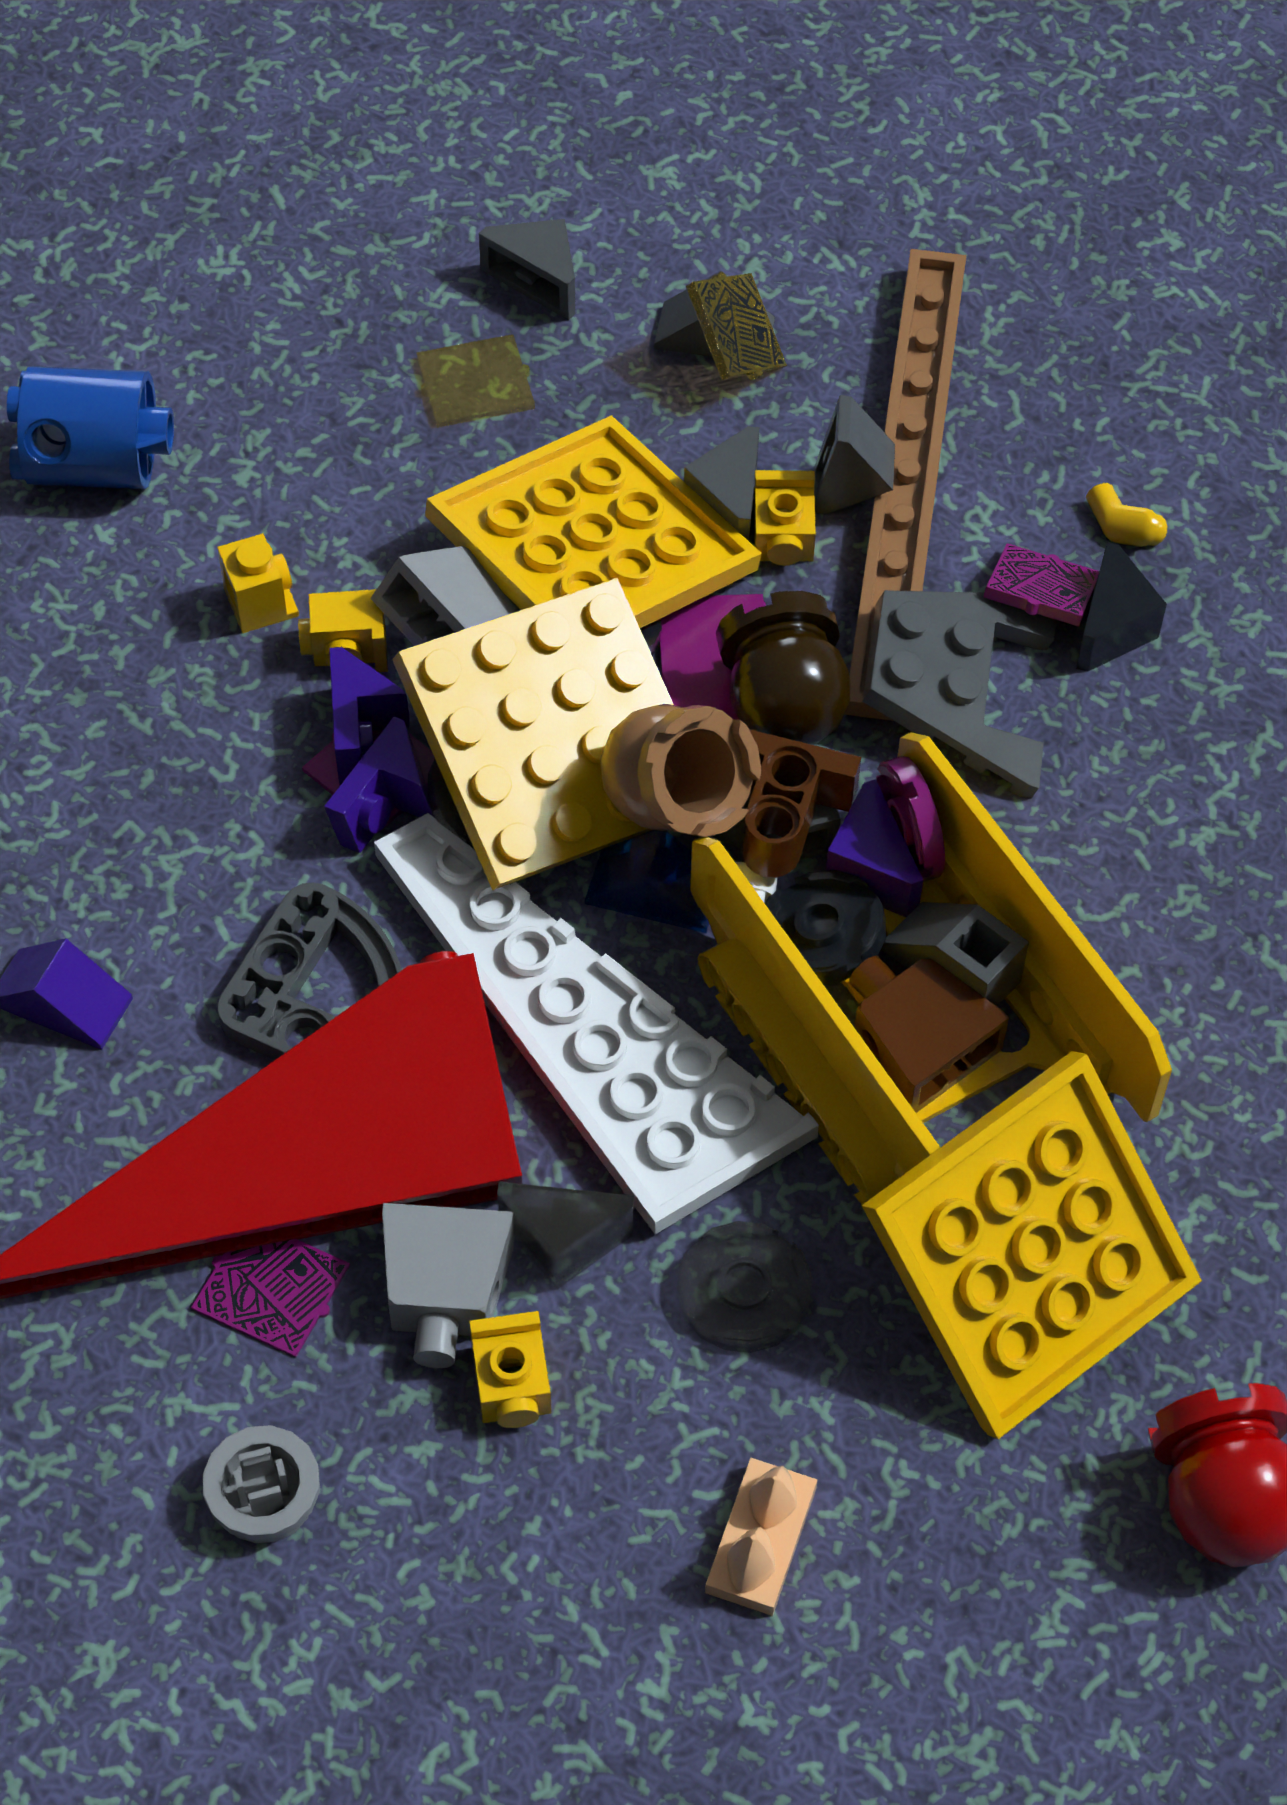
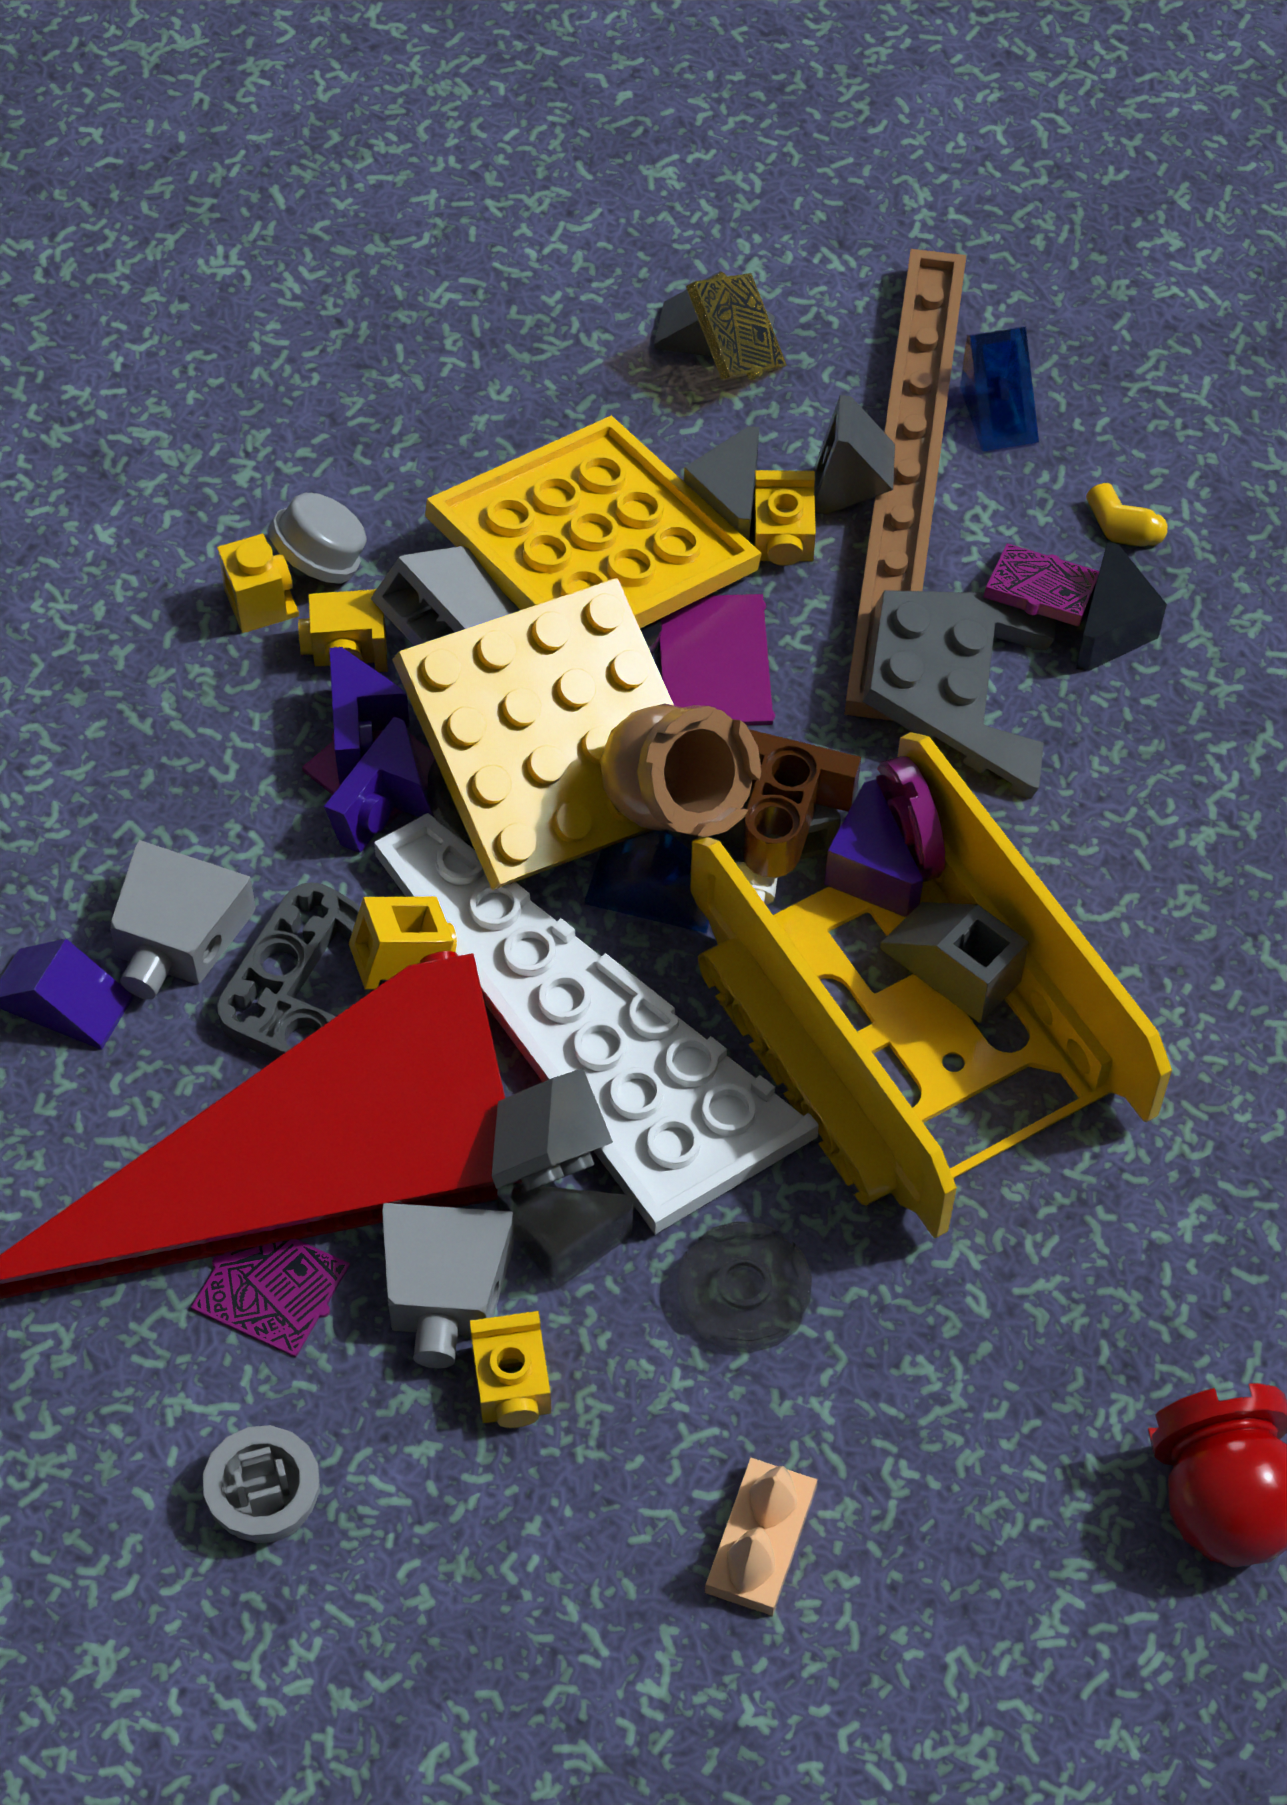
(87, 427): blue cylinder -> none
(176, 917): none -> light grey torso
(319, 537): none -> light grey piece
(397, 934): none -> yellow brick
(475, 380): clear yellow piece -> none
(532, 261): dark grey slope -> none
(547, 1132): none -> dark grey slope
(786, 667): dark brown tile -> none
(831, 922): black tile -> none
(925, 1026): reddish brown torso -> none
(999, 388): none -> clear blue slope
(1033, 1243): yellow plate -> none

